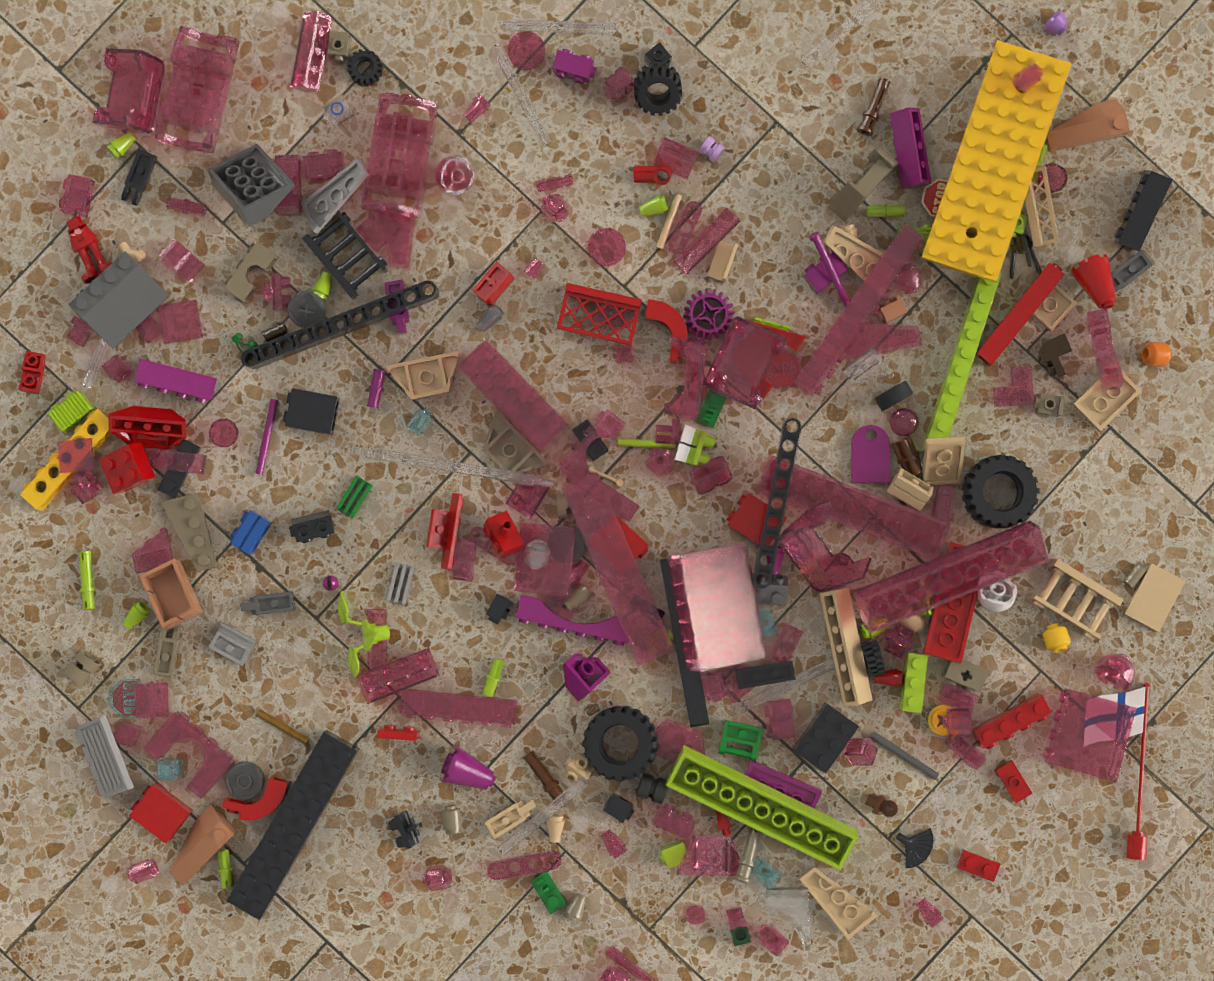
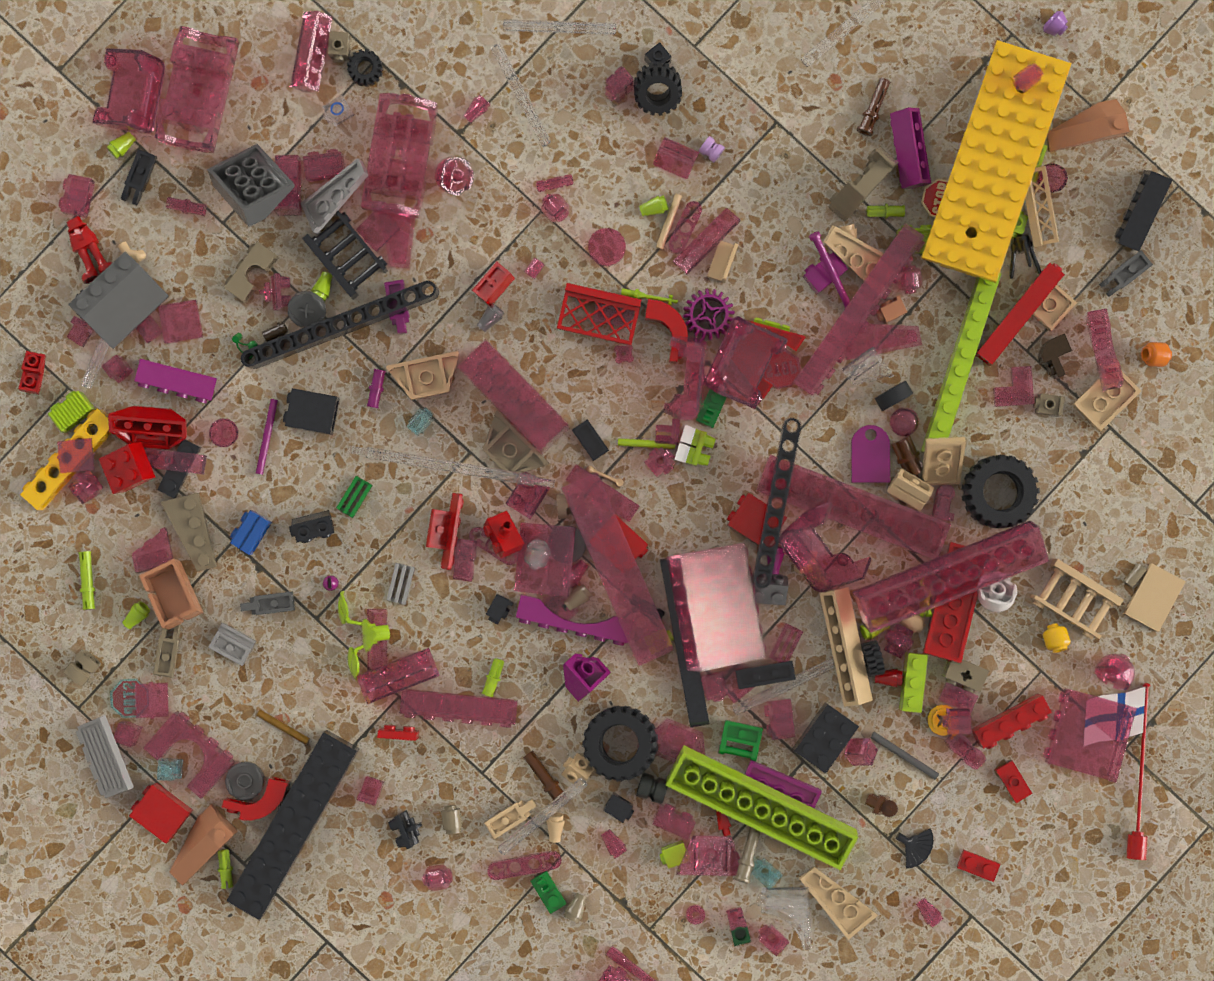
(143, 871): clear pink brick -> none
(182, 260): clear pink brick -> none
(370, 790): none -> clear pink panel
(466, 770): magenta cone -> none
(526, 50): clear pink tile -> none
(577, 67): magenta brick -> none
(607, 426): clear pink arch -> none
(640, 295): none -> lime piece
(649, 174): red piece -> none
(710, 475): clear pink brick -> none
(770, 629): clear light blue brick -> none
(1096, 280): red cone -> none

